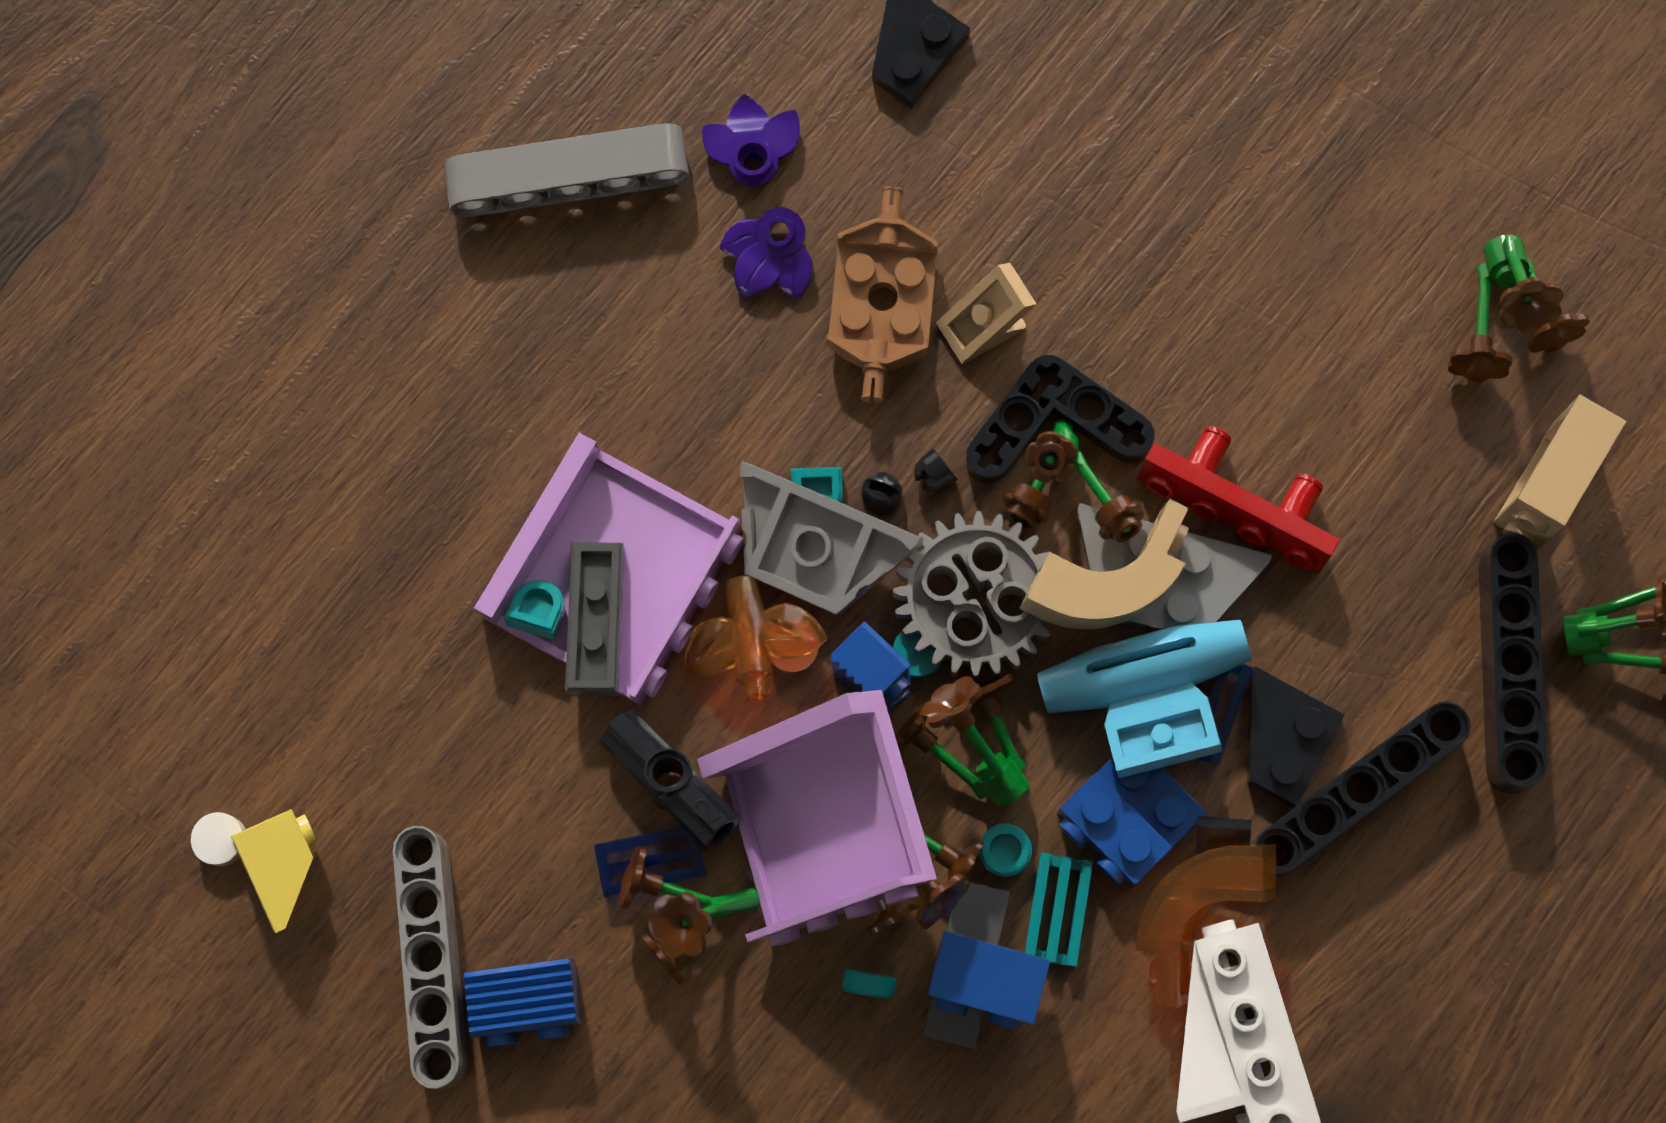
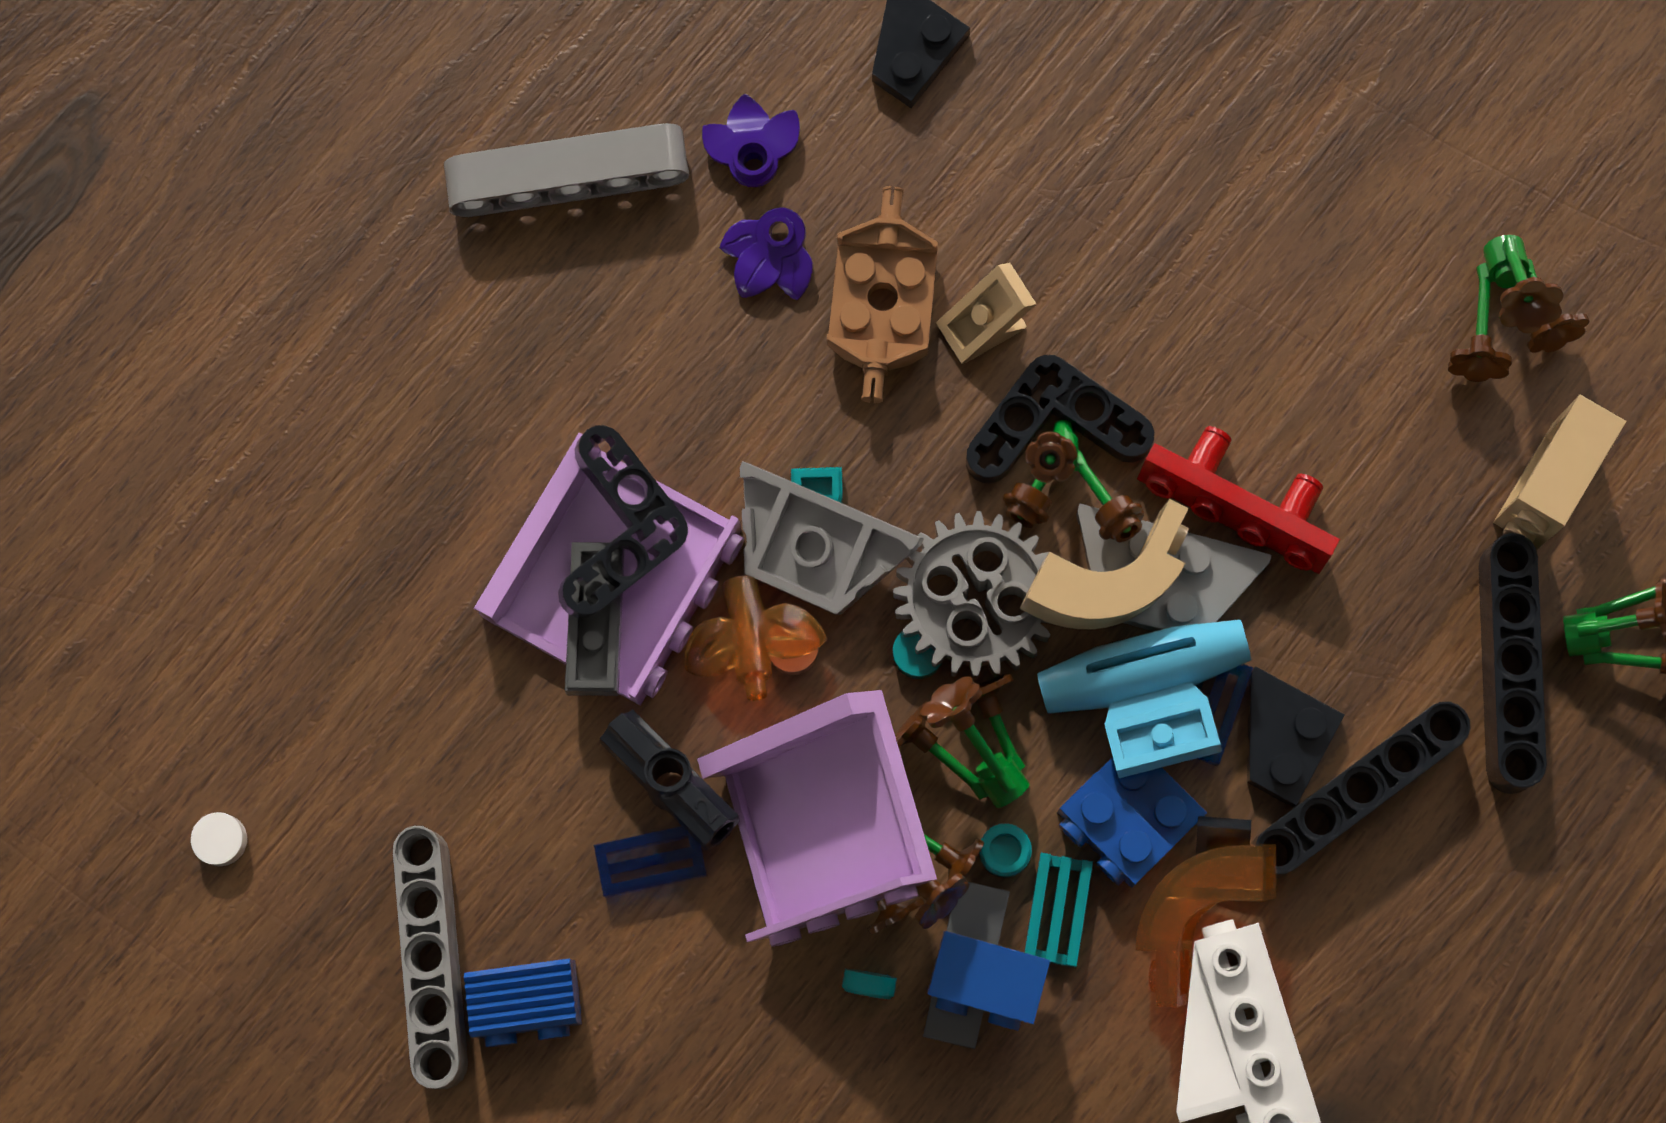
(277, 862): light yellow slope -> none
(537, 609): teal tile -> none
(636, 517): none -> black beam
(678, 921): reddish brown plant -> none
(871, 664): blue brick -> none
(879, 502): black hinge -> none
(933, 466): black hinge -> none

